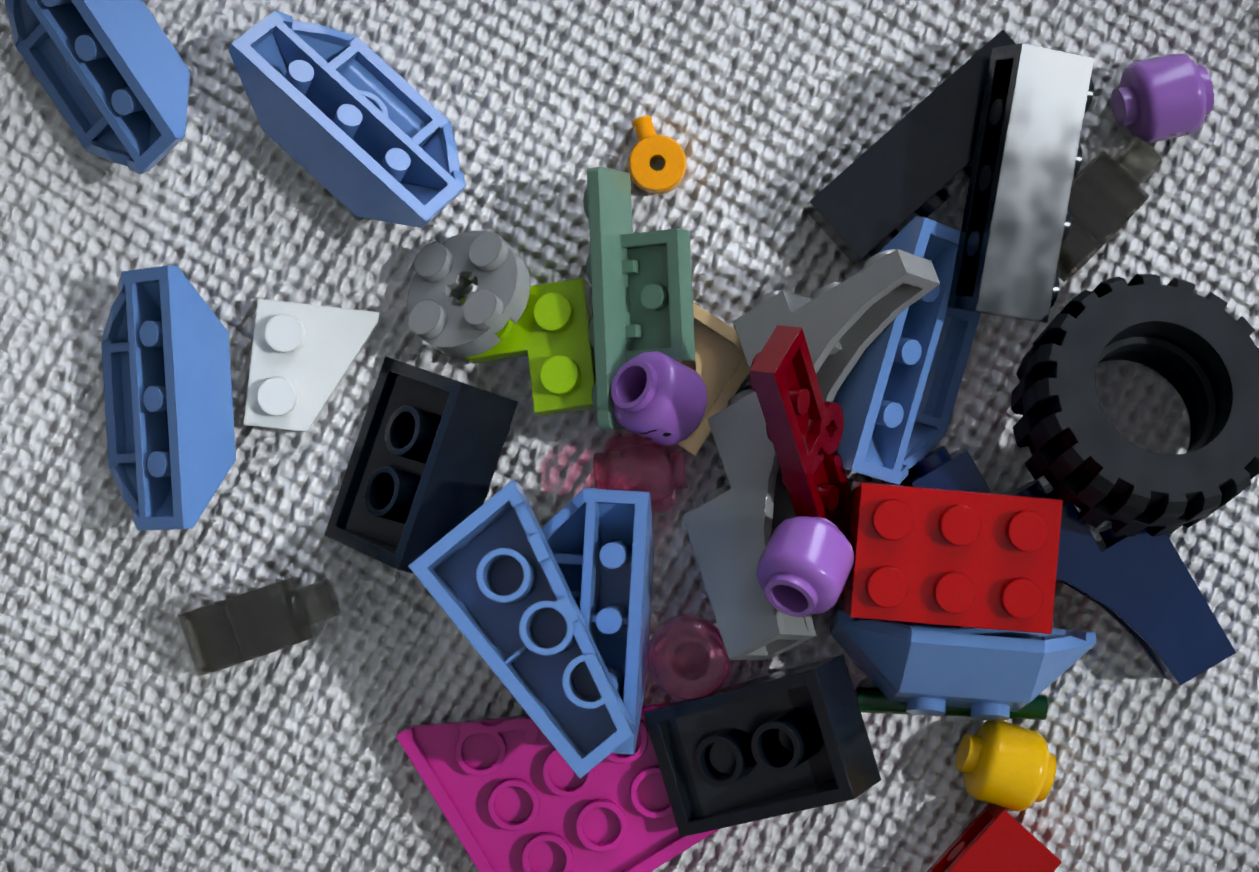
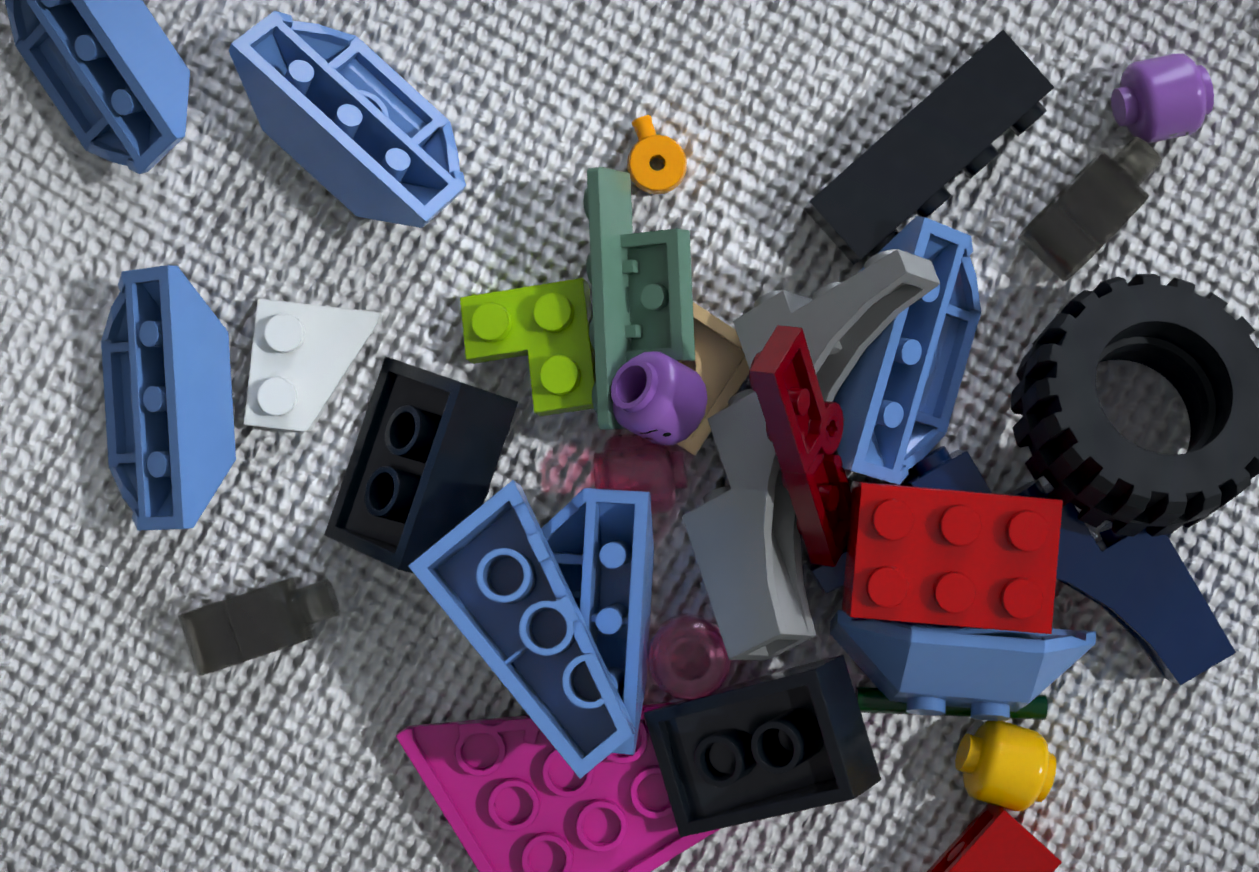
(444, 274): light grey plate -> none
(805, 566): medium lavender head -> none
(1021, 182): brick -> none

